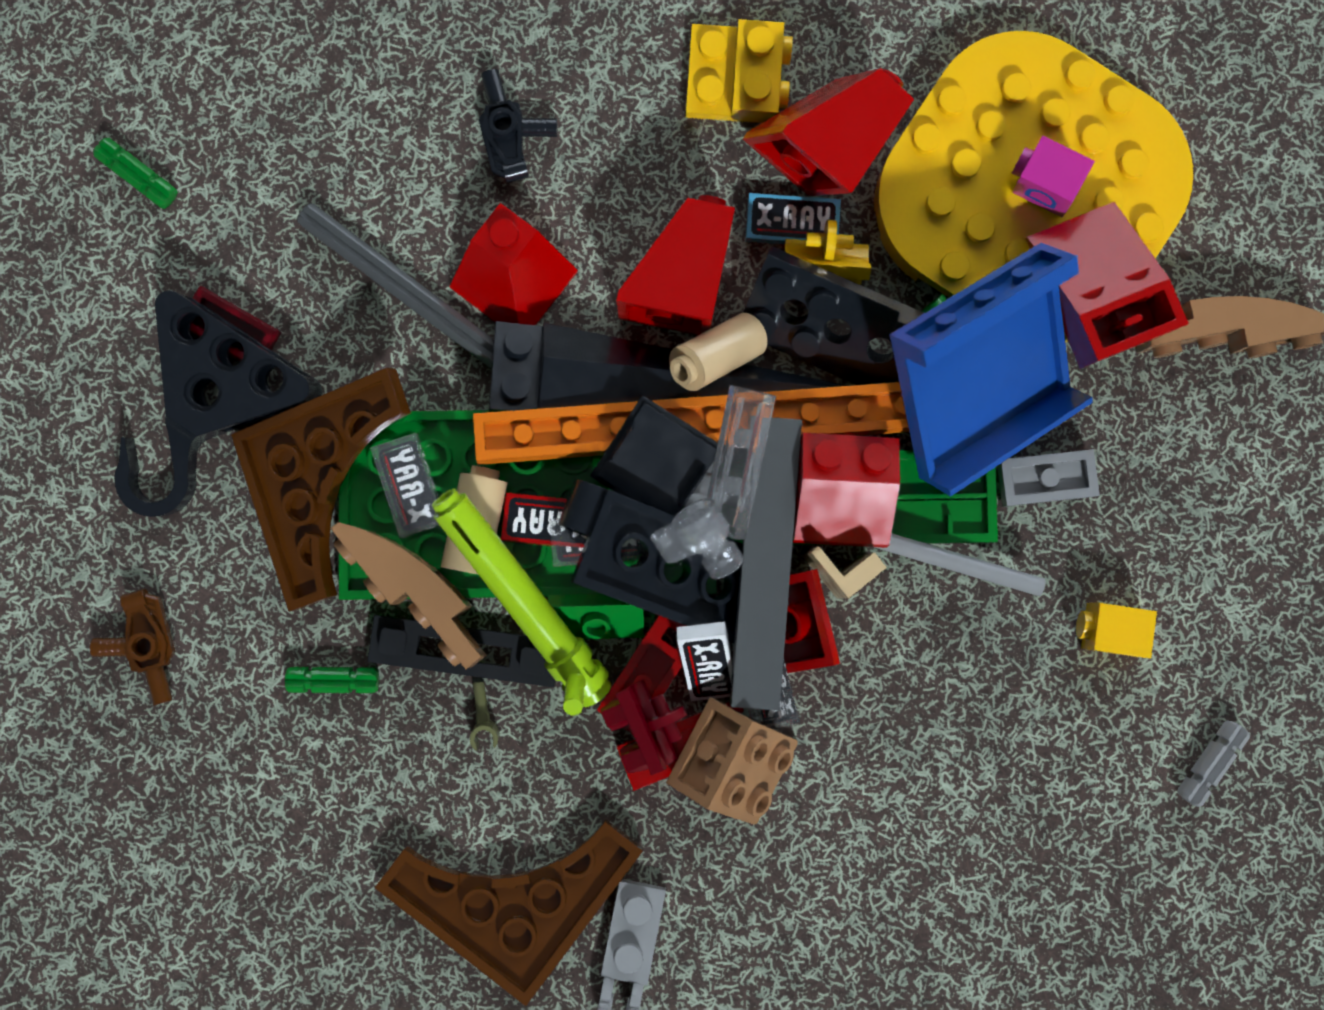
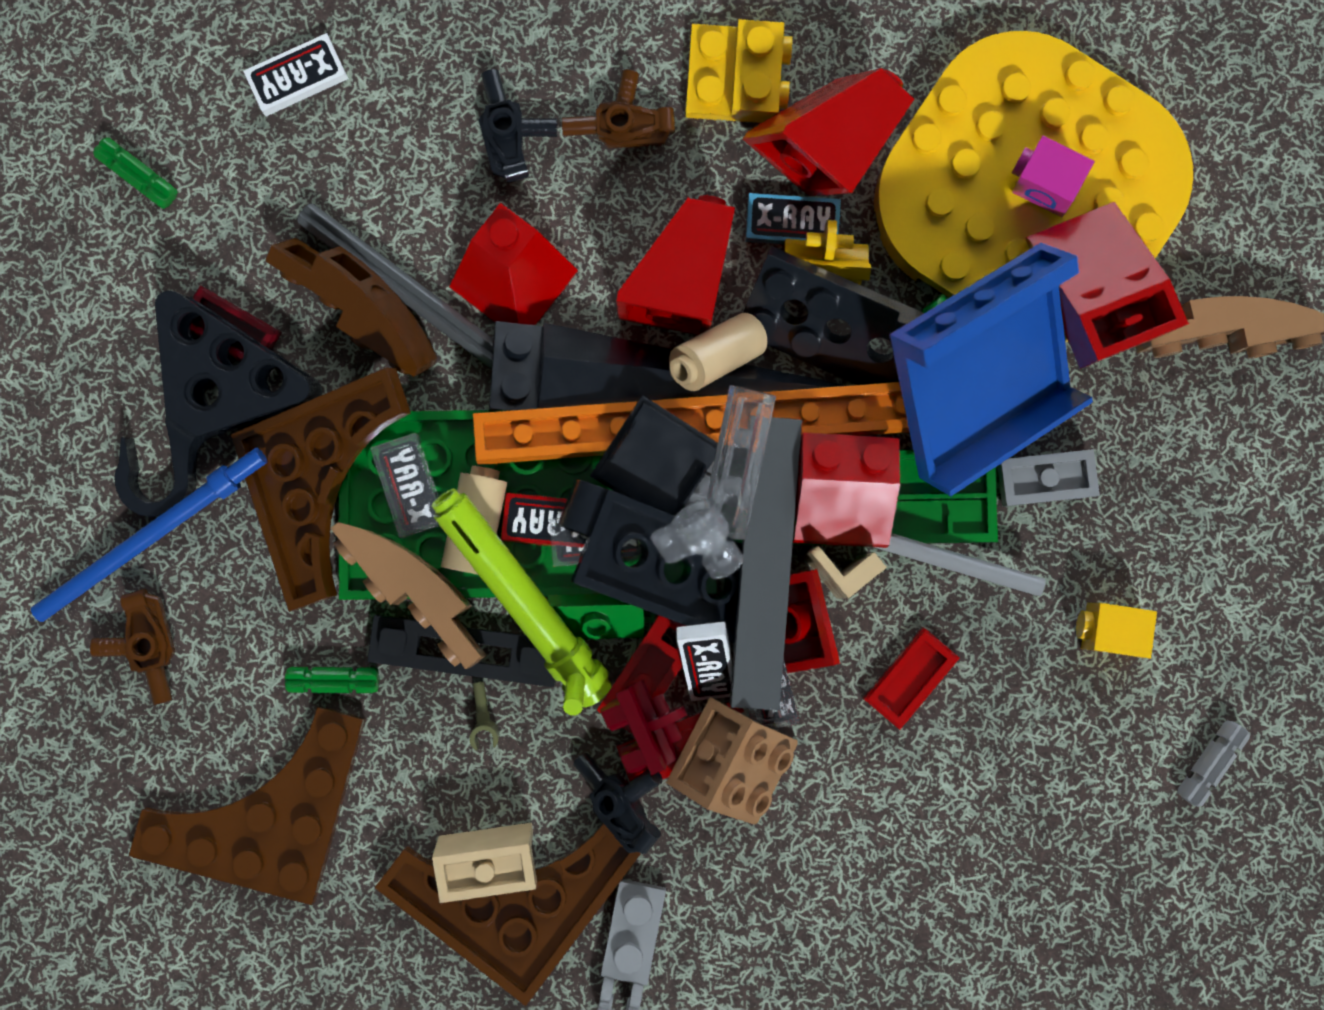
(219, 484): none -> blue bar
(275, 835): none -> reddish brown plate
(295, 74): none -> tile
(370, 308): none -> reddish brown slope
(484, 863): none -> tan panel
(619, 805): none -> black piece
(621, 122): none -> reddish brown piece
(911, 678): none -> red tile

